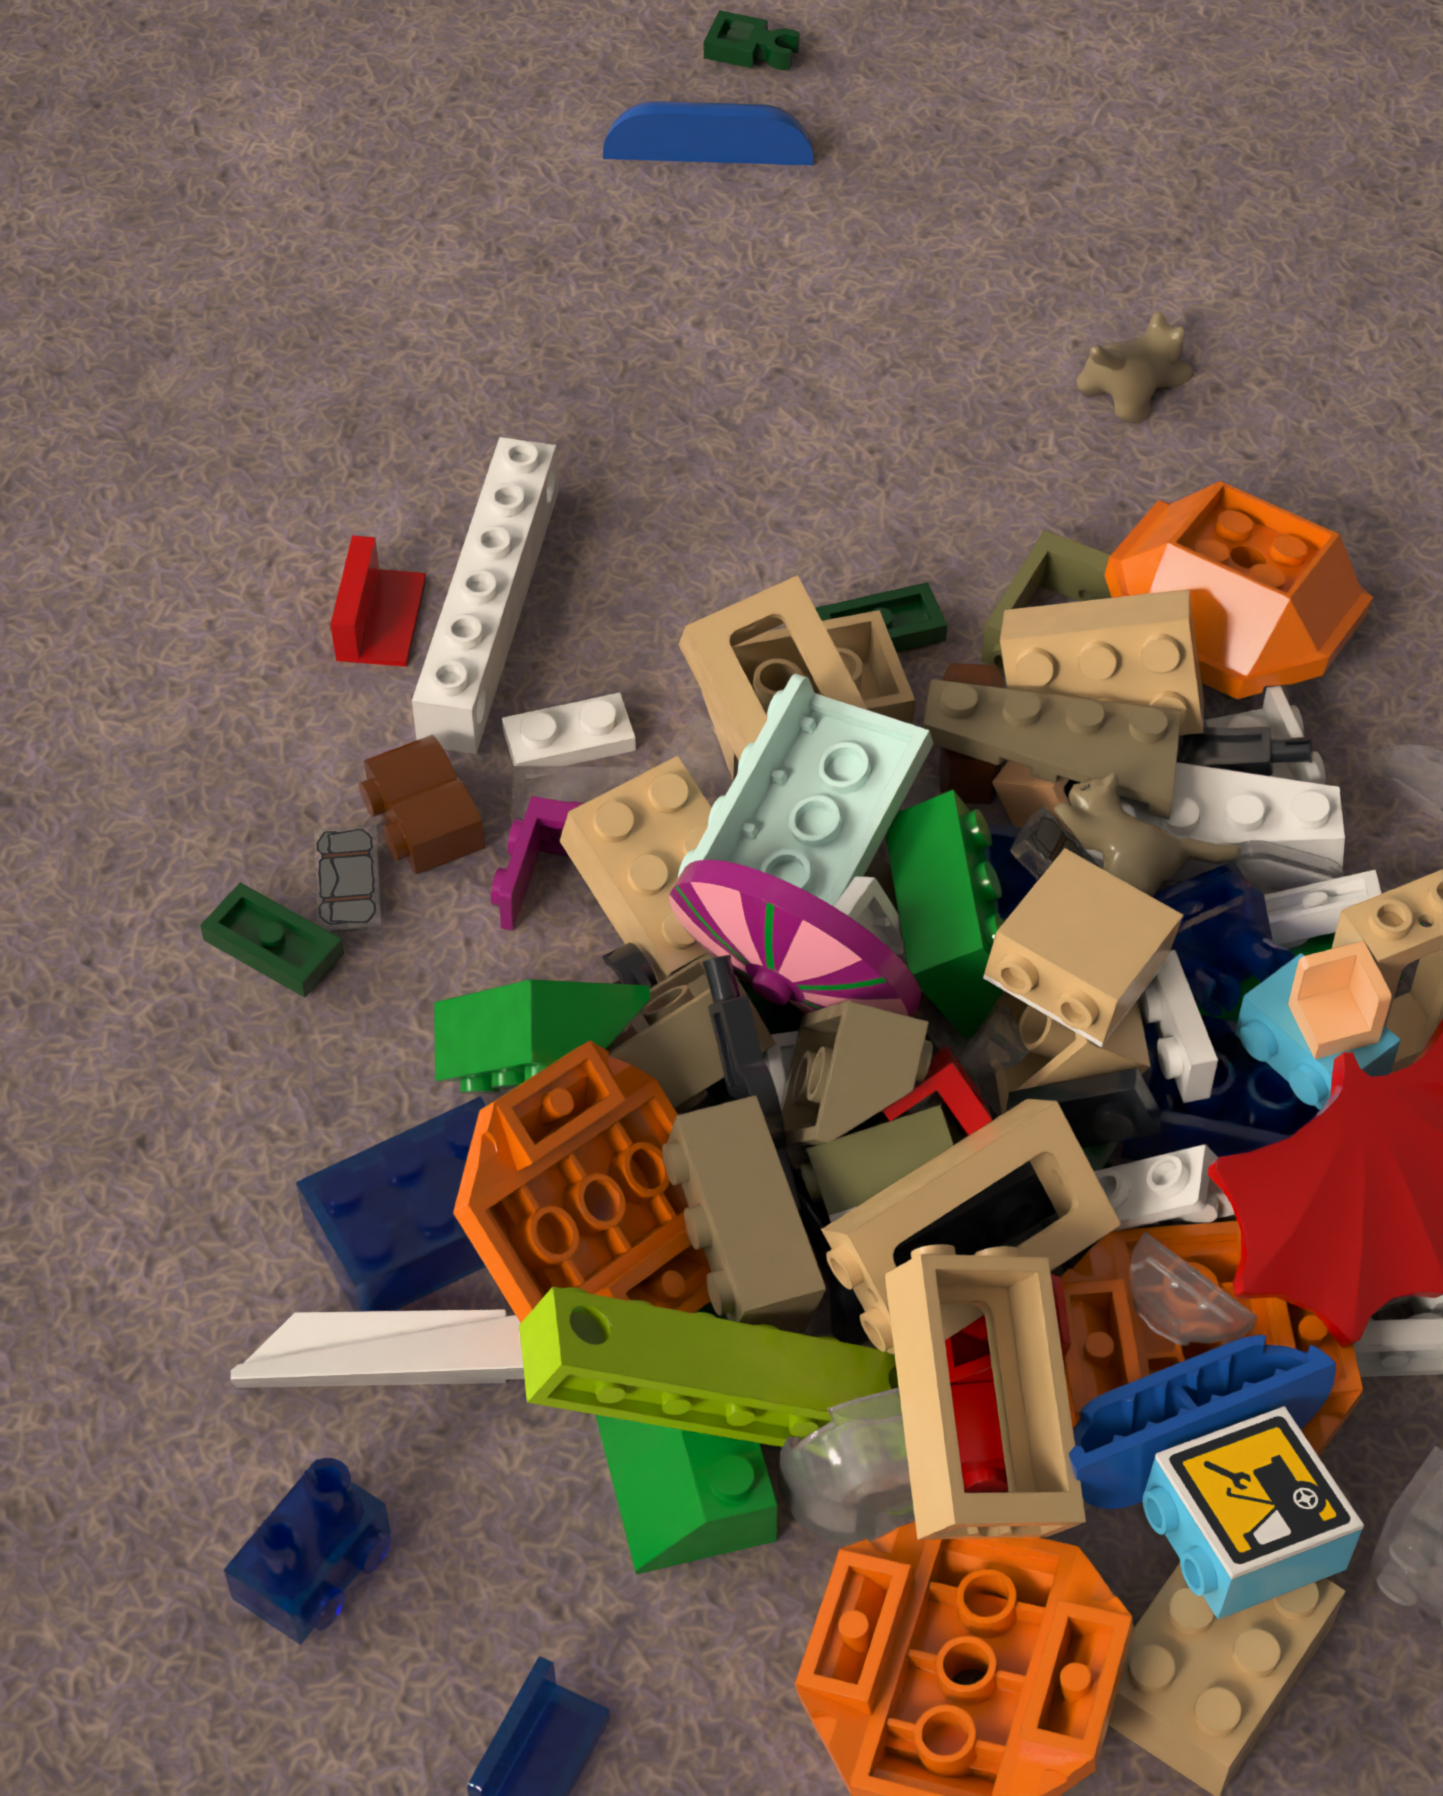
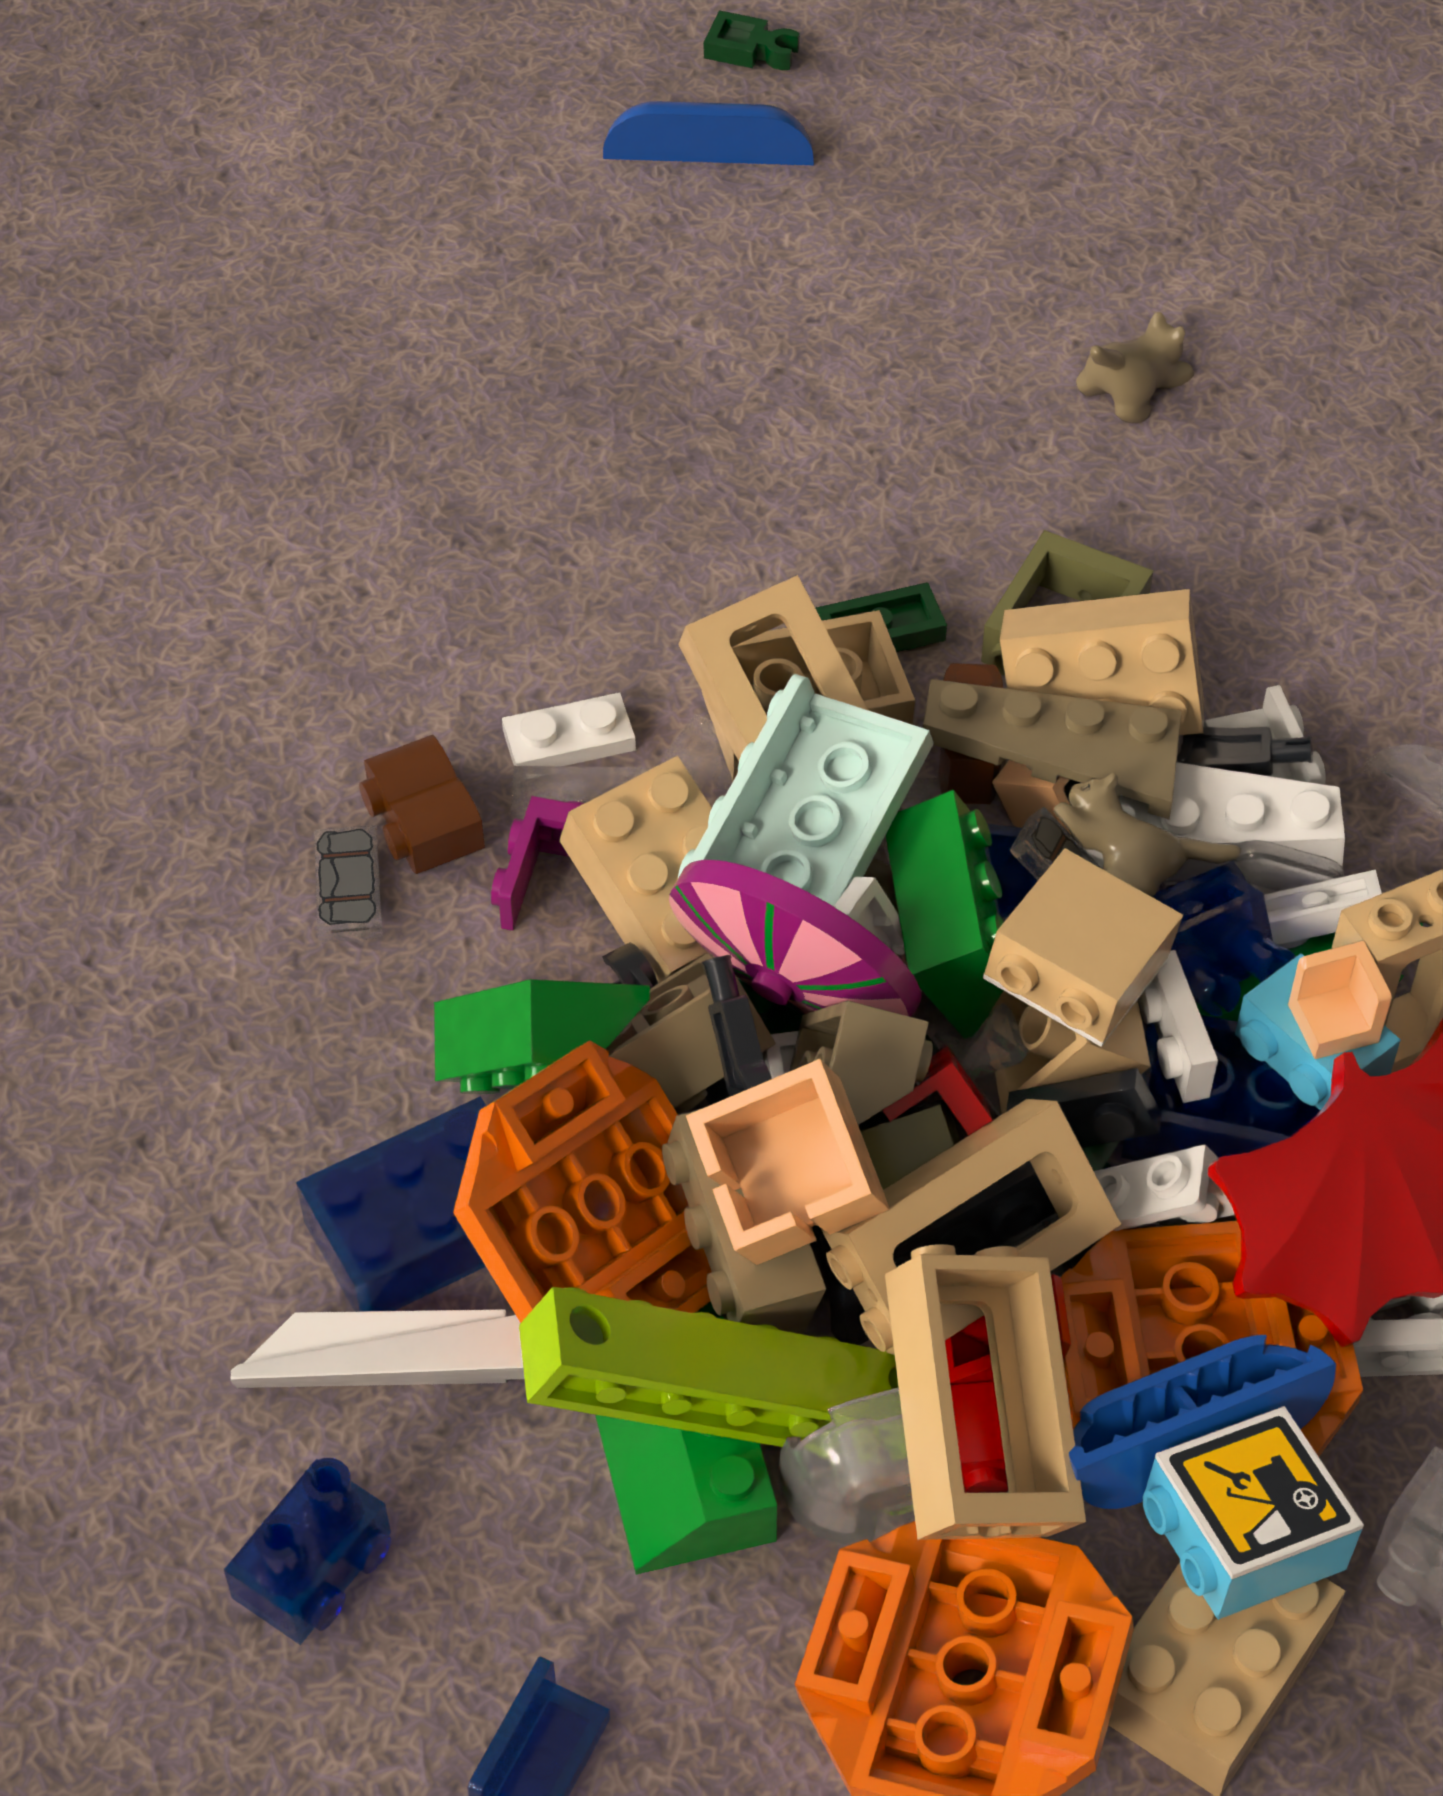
(272, 939): dark green plate -> none
(375, 609): red panel -> none
(486, 595): white piece -> none
(793, 1157): none -> light nougat piece
(1182, 1301): clear tile -> none
(1264, 585): orange piece -> none

